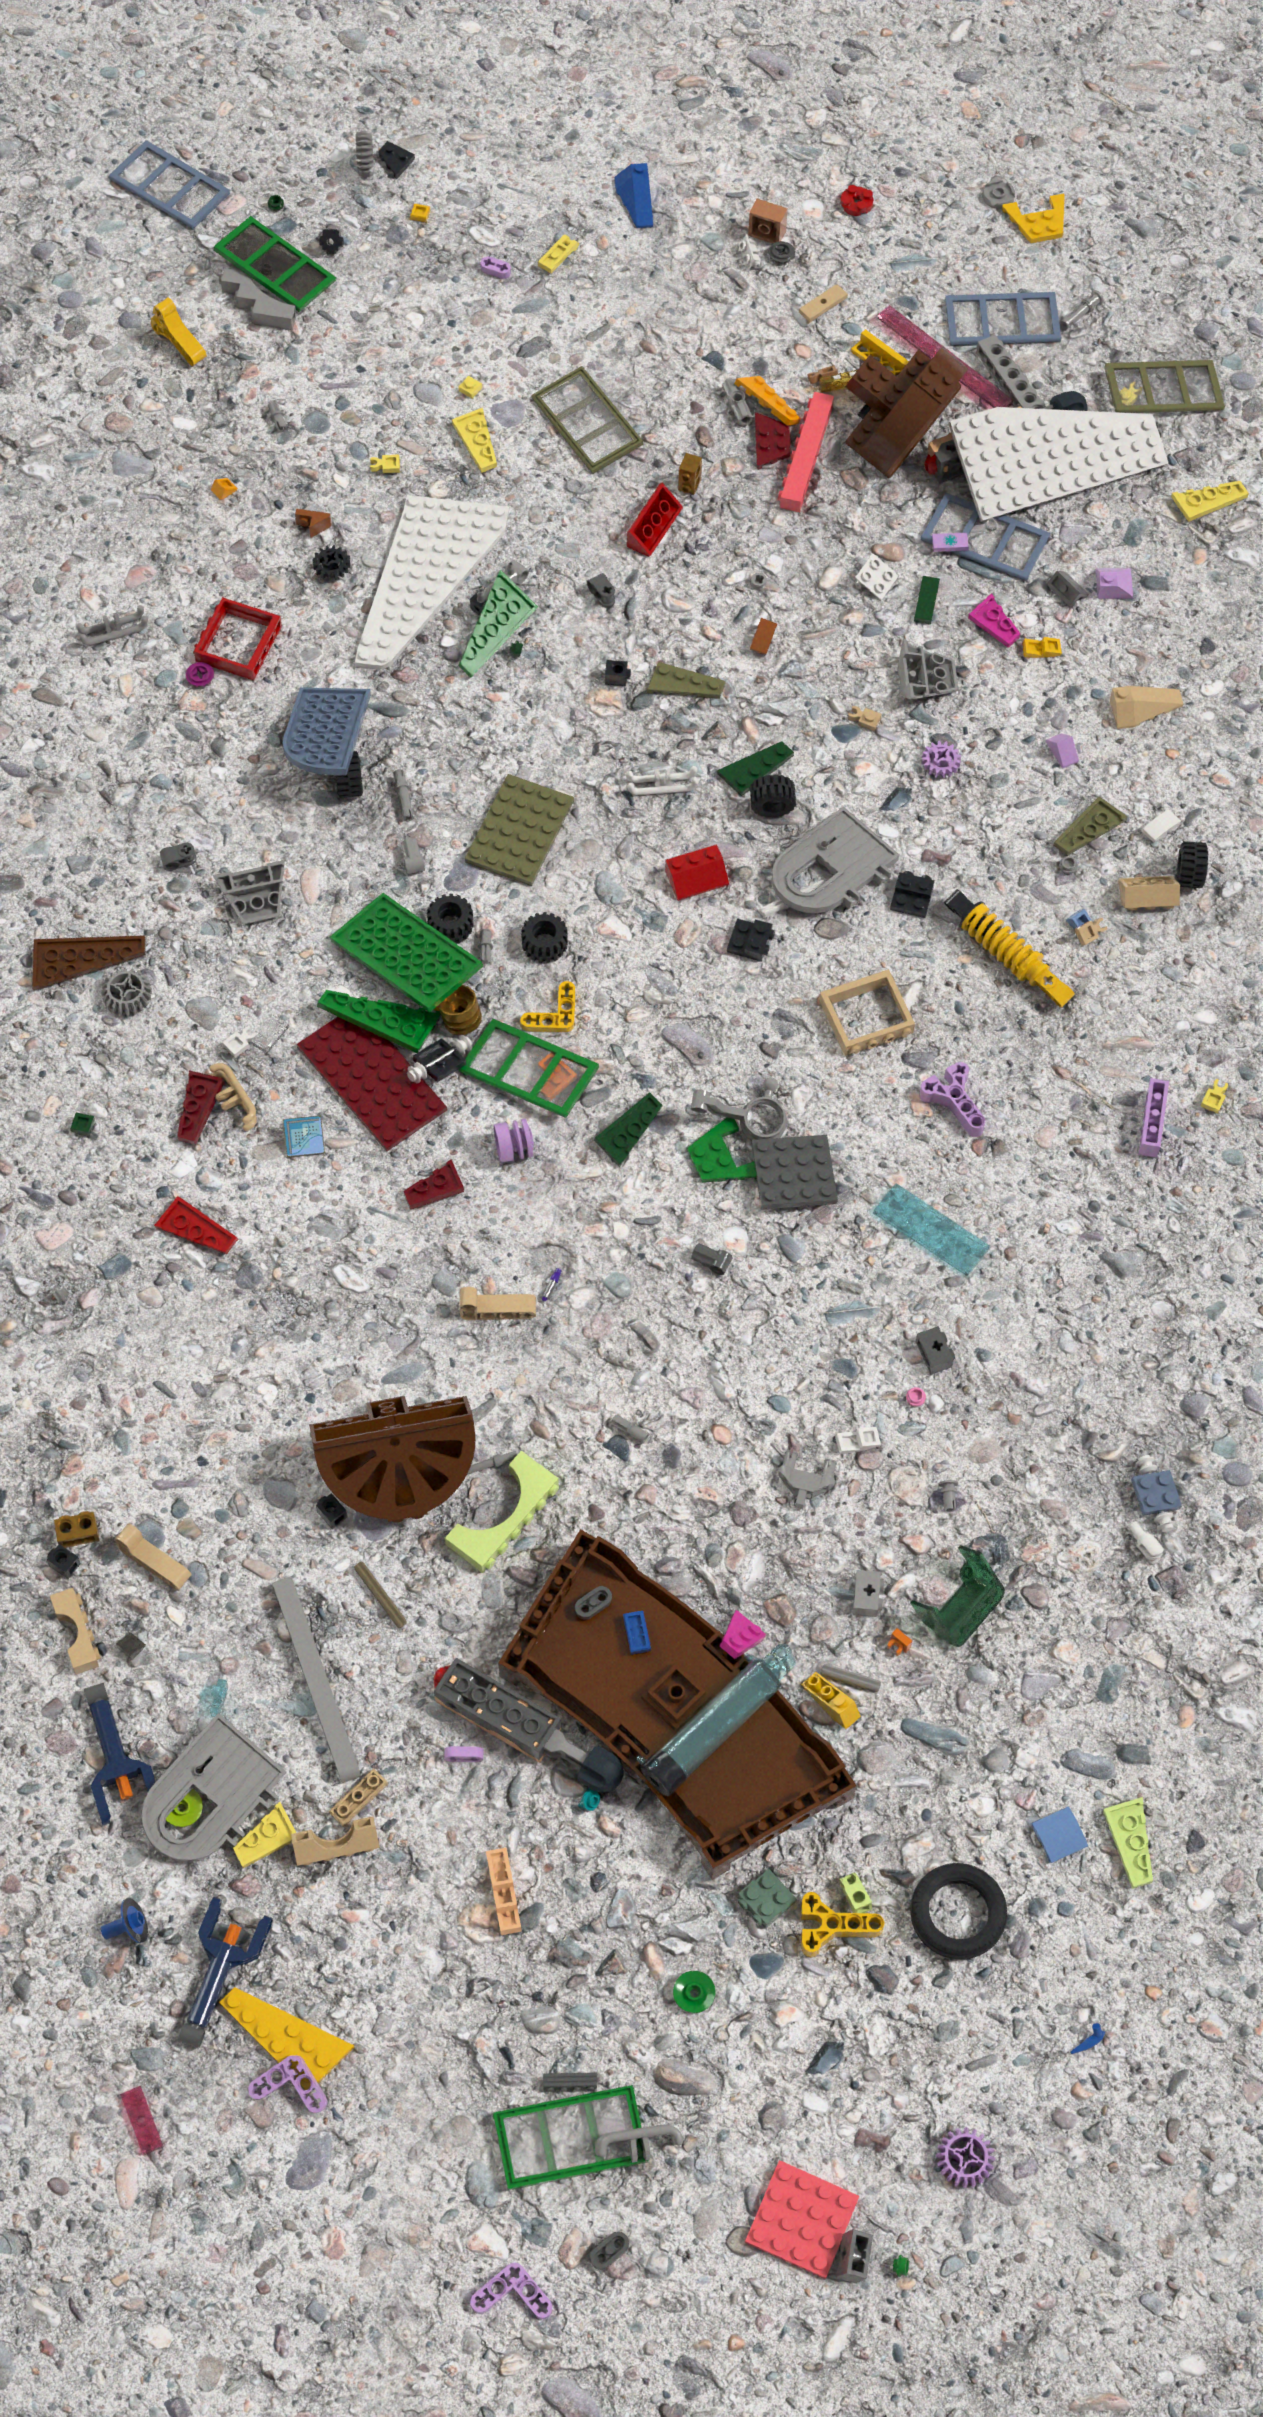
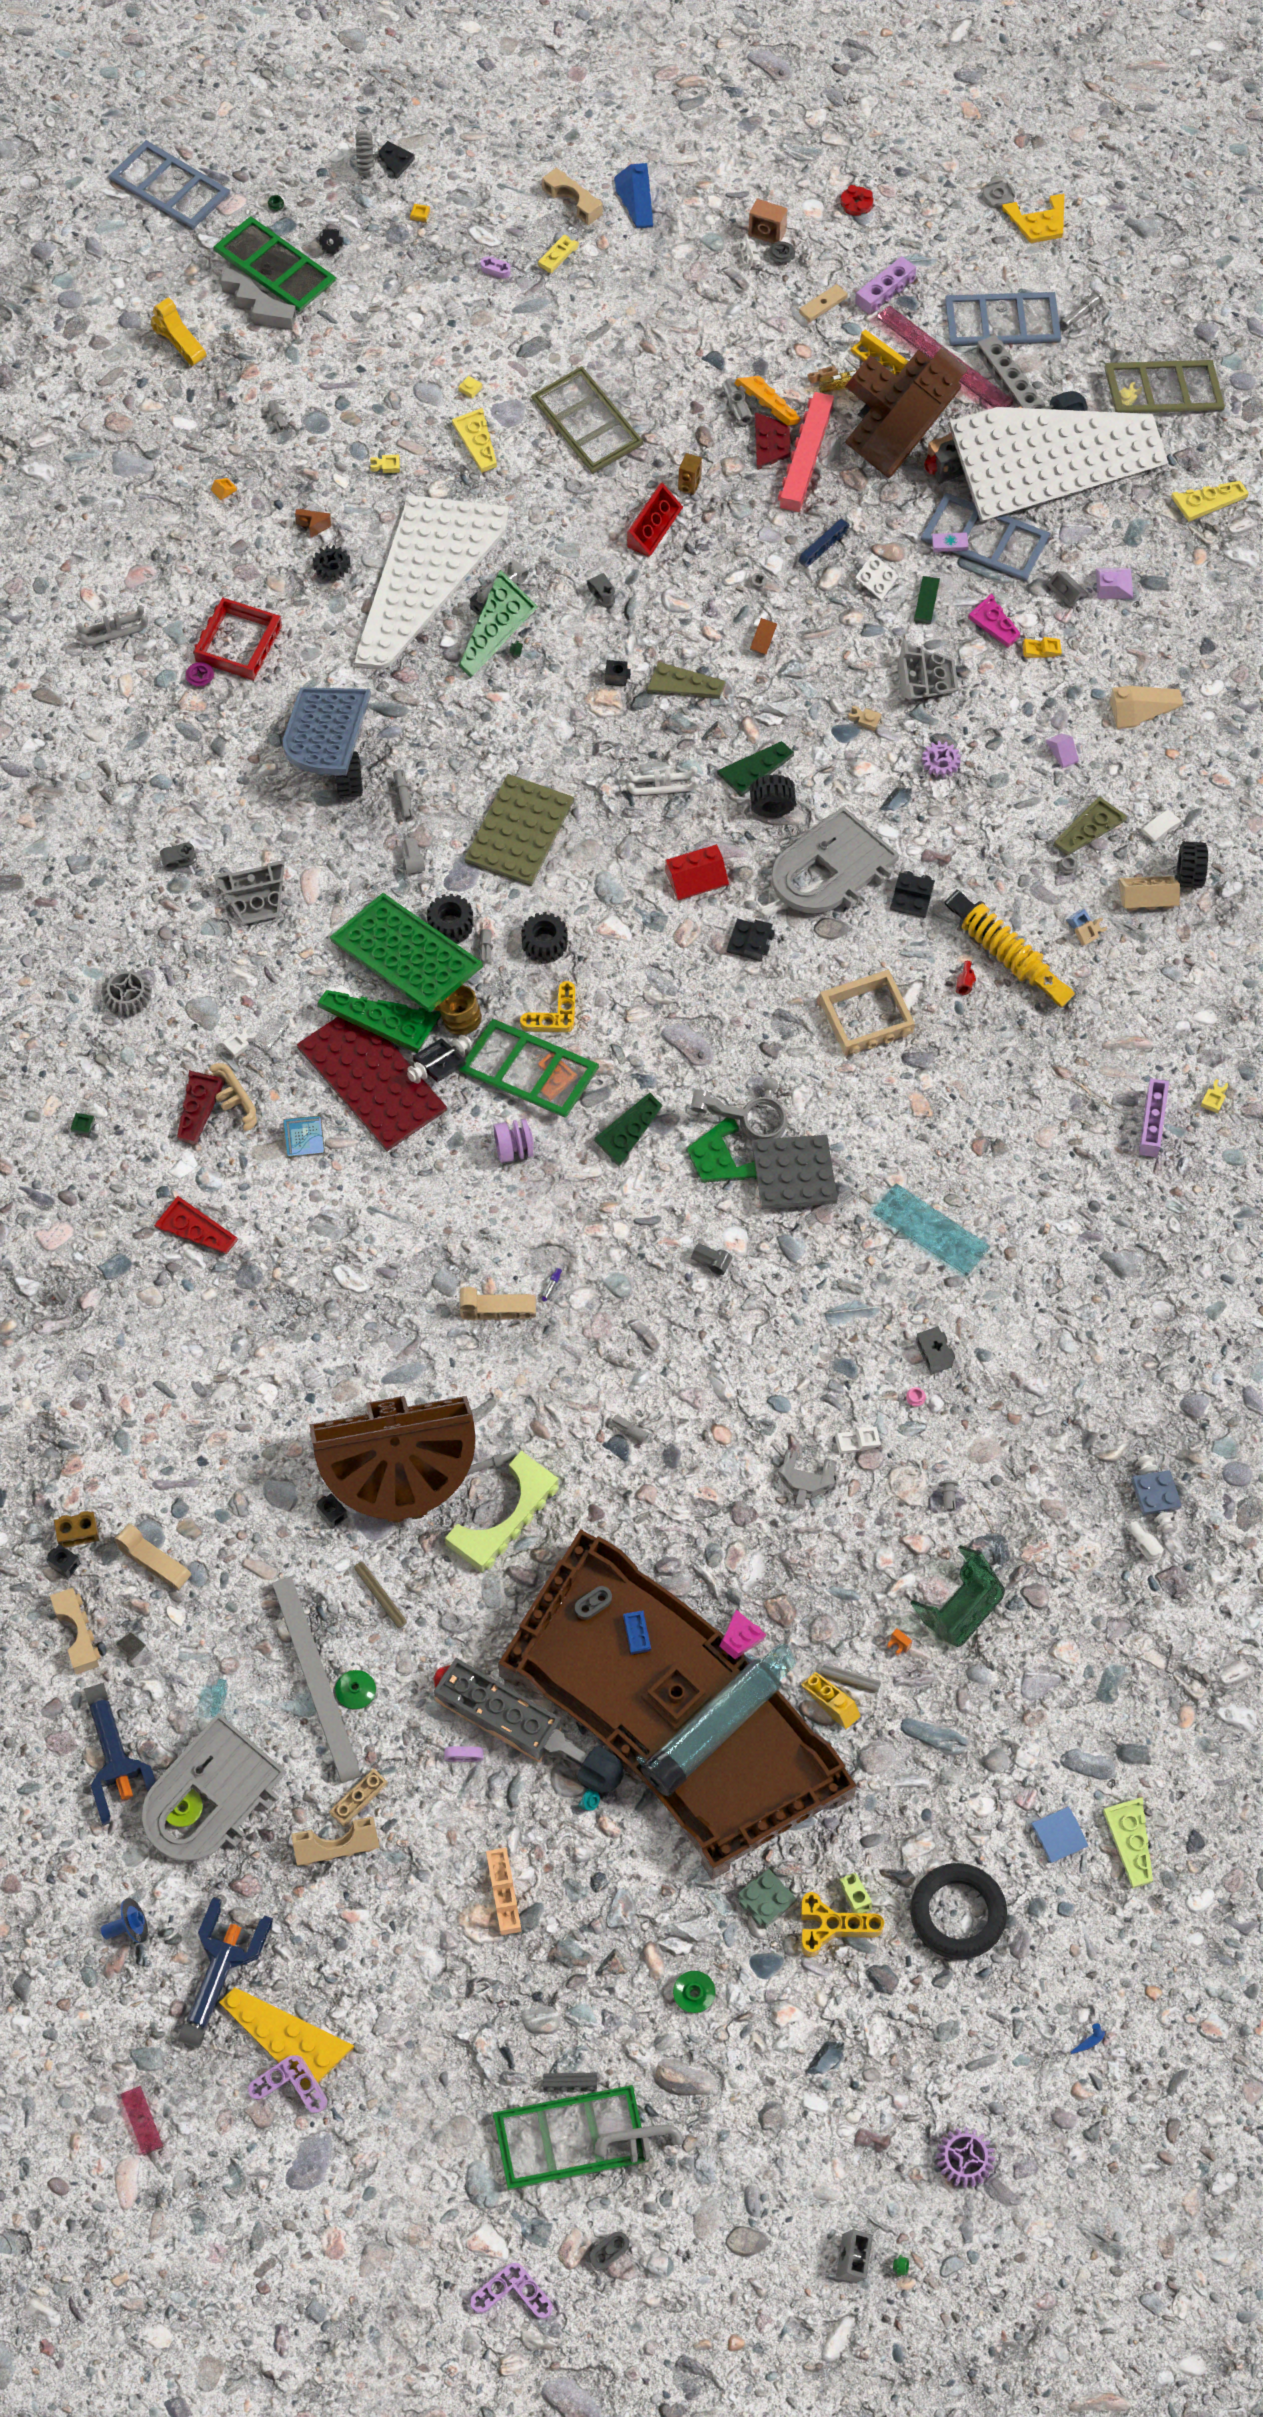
(68, 958): reddish brown wing -> none
(266, 1838): light yellow wing -> none
(357, 1698): none -> green dish
(438, 1186): dark red wing -> none
(560, 185): none -> tan arch
(802, 2219): coral plate -> none
(823, 543): none -> dark blue beam
(864, 1604): light grey brick -> none
(885, 285): none -> lavender brick
(934, 1091): lavender beam -> none
(965, 979): none -> red piece

